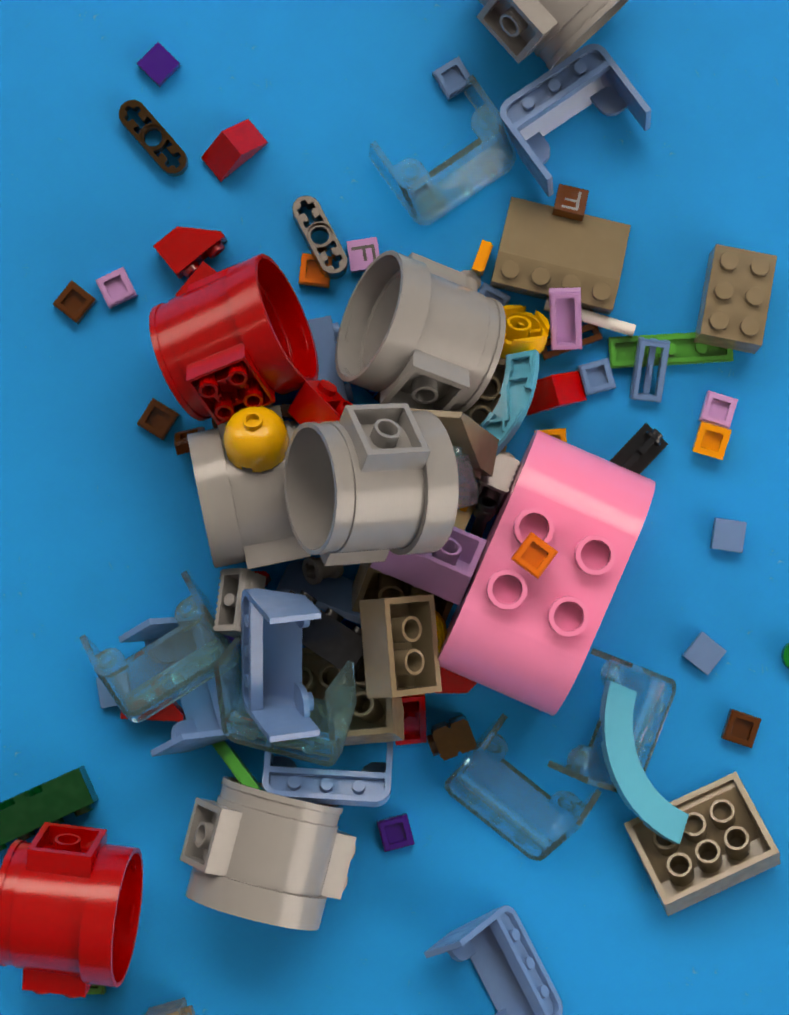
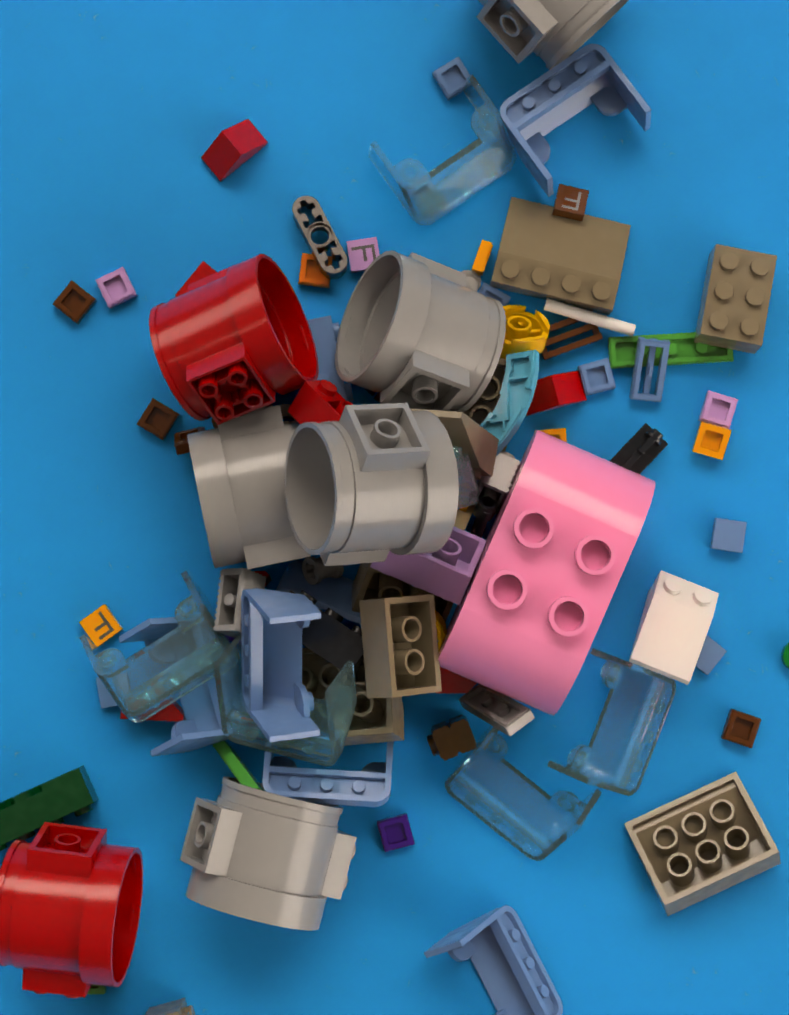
(101, 625): none -> light orange tile
(145, 115): dark brown beam -> none
(158, 64): dark purple tile -> none
(187, 247): red slope -> none
(256, 439): yellow cylinder -> none
(414, 720): red slope -> none
(496, 709): none -> light grey tile
(534, 555): orange tile -> none
(565, 318): lavender tile -> none
(626, 769): medium azure tile -> none
(673, 627): none -> white slope

